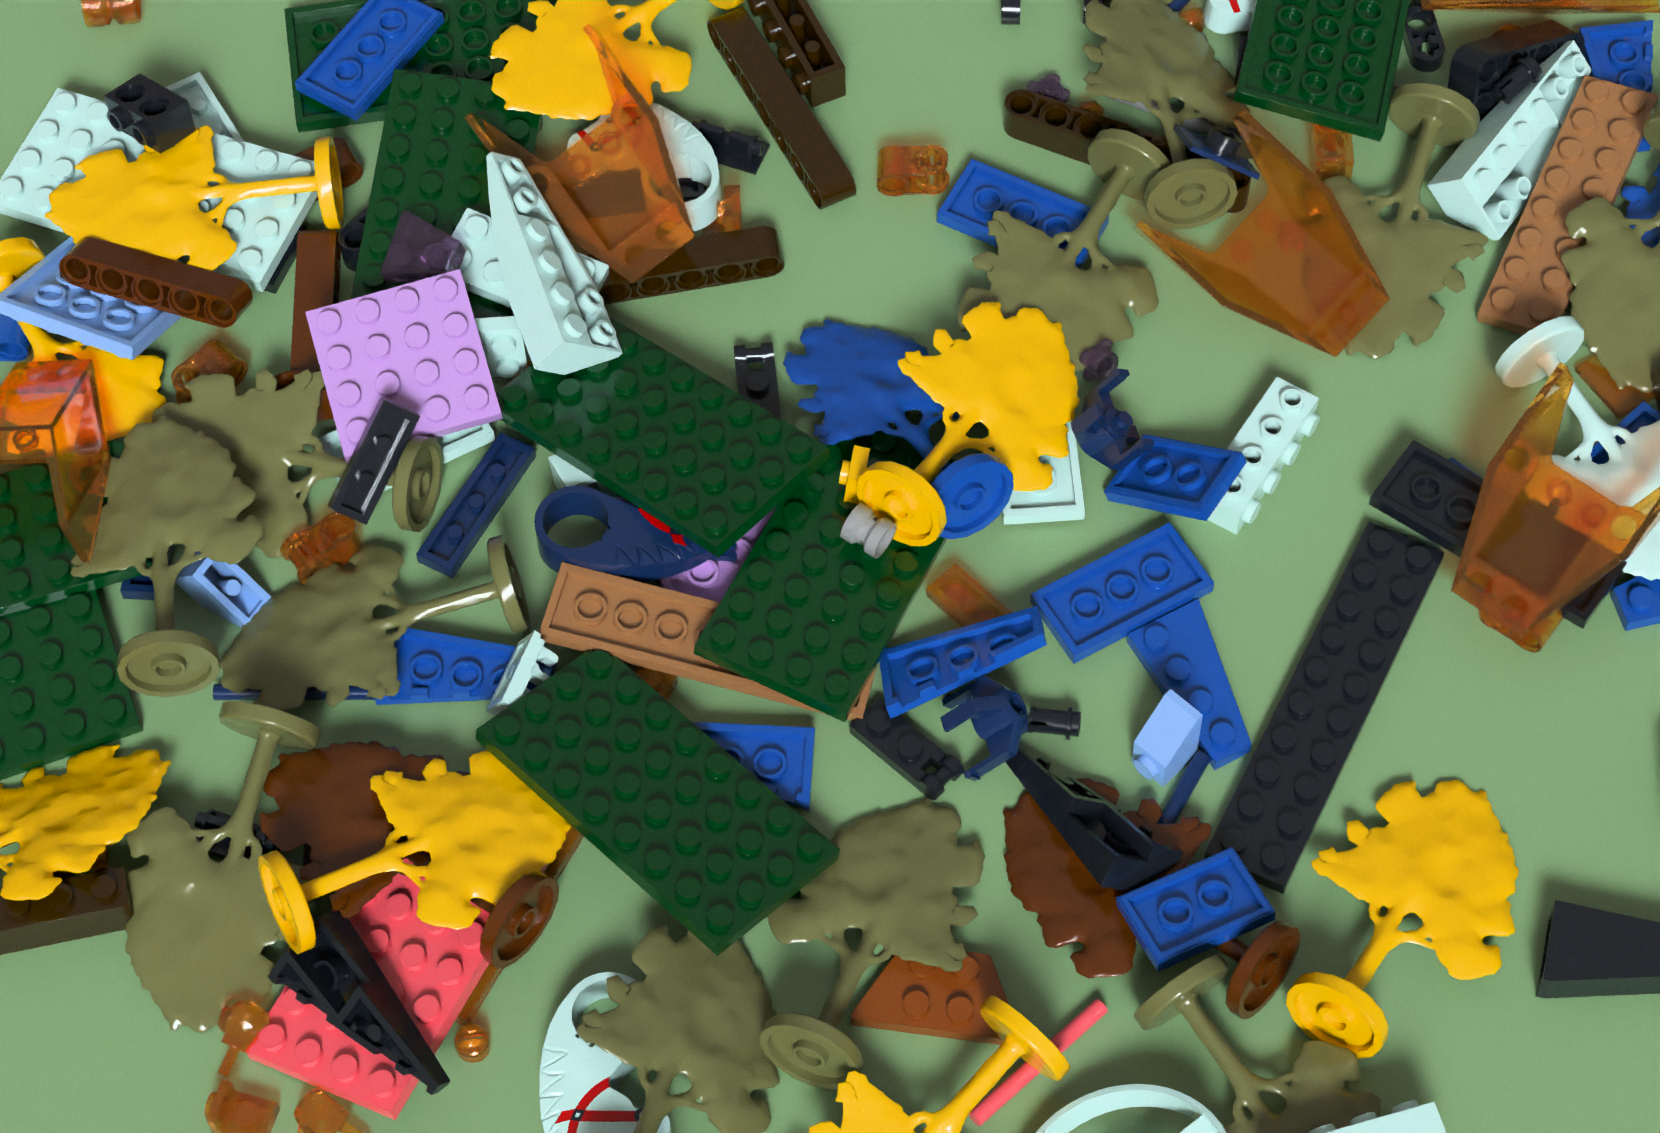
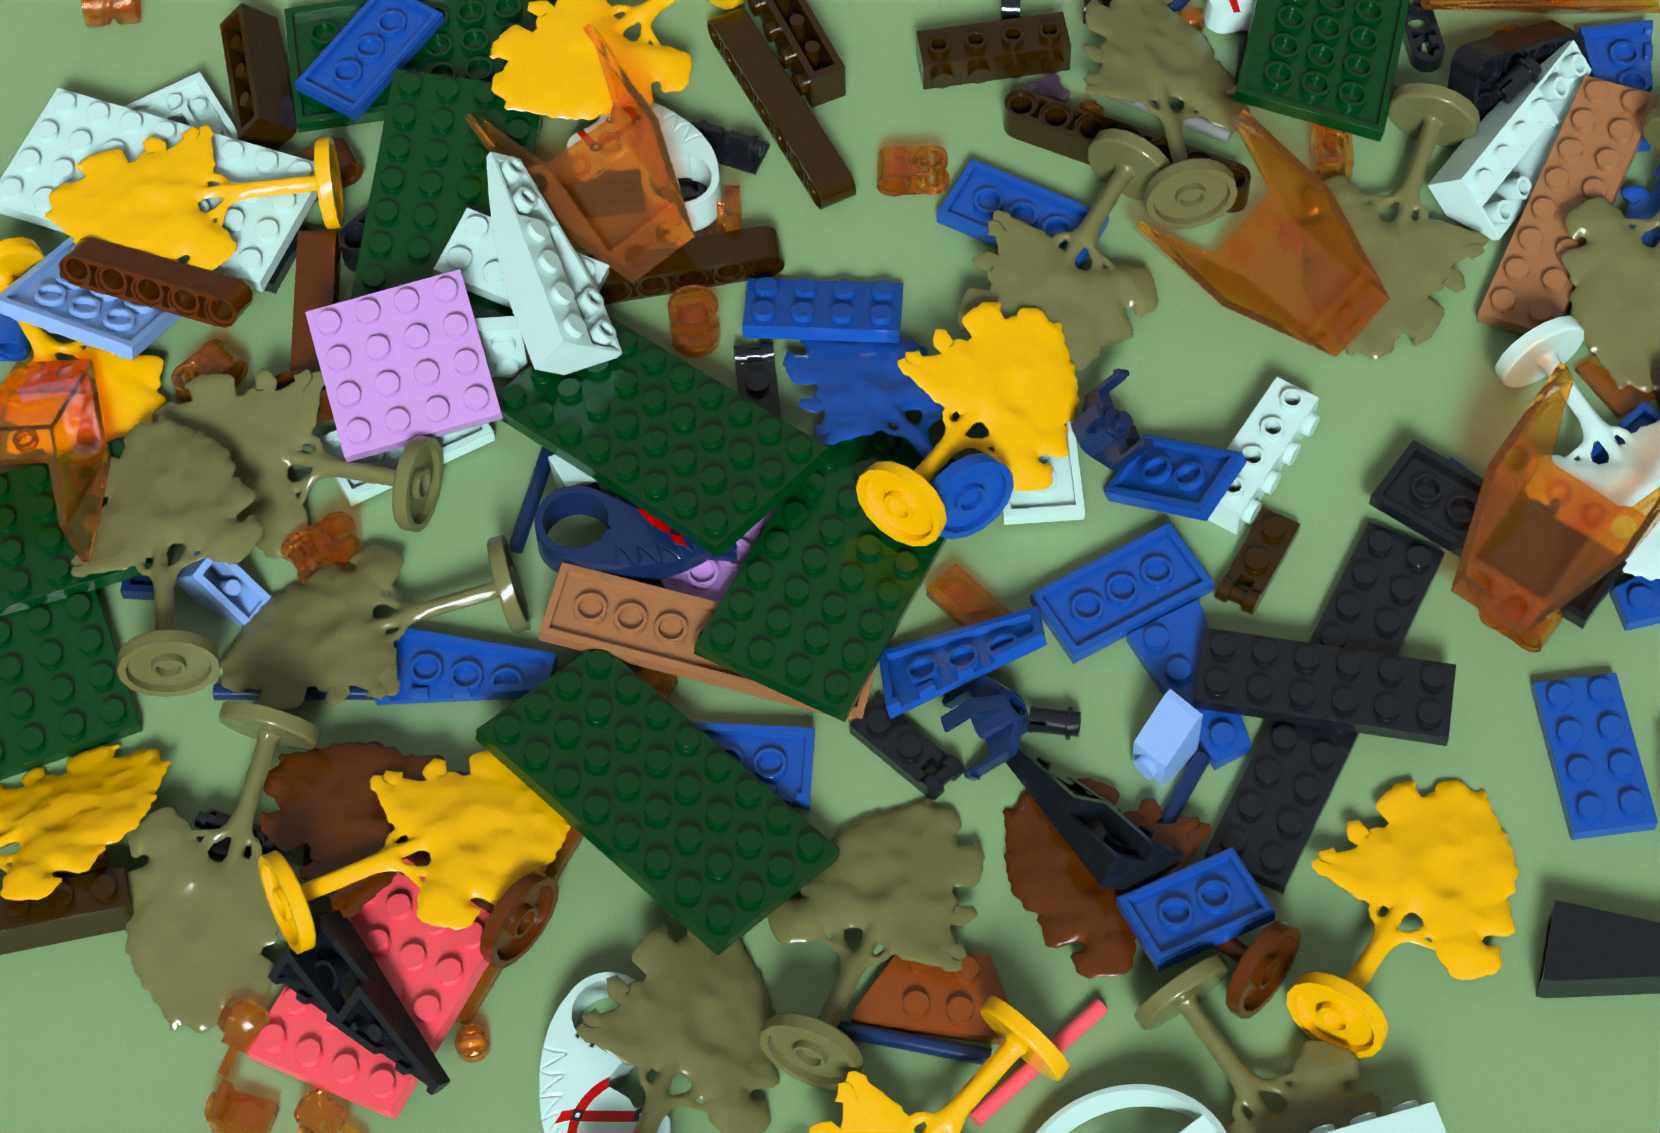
(149, 113): black brick -> none
(258, 78): none -> dark brown brick
(373, 460): black plate -> none
(420, 251): clear purple wing -> none
(476, 505): dark blue plate -> none
(521, 670): light aqua plate -> none
(531, 502): none -> dark blue bar
(694, 321): none -> clear orange wheel
(823, 310): none -> blue plate
(852, 470): yellow plate -> none
(867, 529): light grey wheel -> none
(915, 1042): none -> dark blue bar
(993, 50): none -> dark brown brick
(1099, 361): clear purple plate -> none
(1195, 144): dark blue piece -> none
(1227, 142): black beam -> none
(1258, 560): none -> dark brown plate
(1325, 686): none -> black plate
(1594, 756): none -> blue plate

